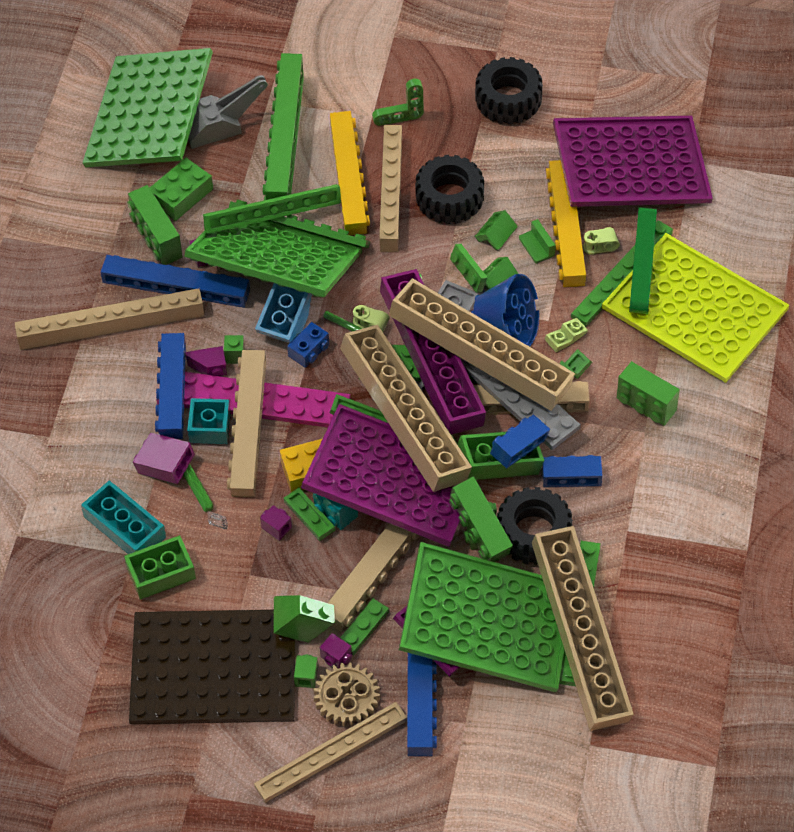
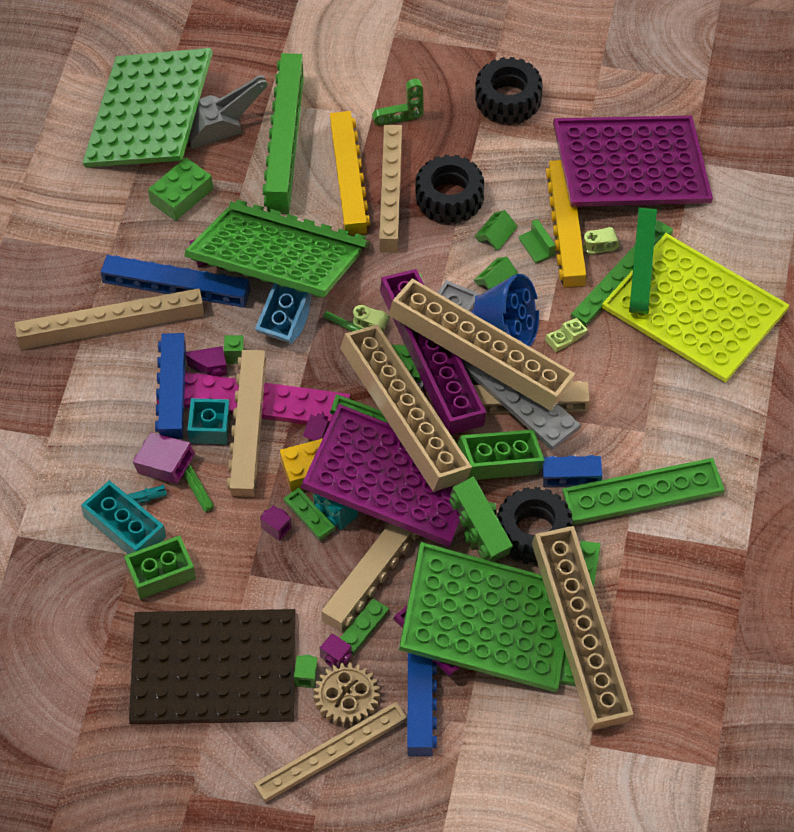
(148, 494): none -> teal axle
(154, 225): bright green brick -> none
(217, 520): clear slope -> none
(271, 208): bright green plate -> none
(301, 617): bright green slope -> none
(308, 345): blue brick -> none
(316, 427): none -> magenta brick
(468, 268): bright green plate -> none
(519, 440): blue brick -> none
(577, 363): bright green bracket -> none
(643, 491): none -> bright green plate
(647, 393): bright green brick -> none

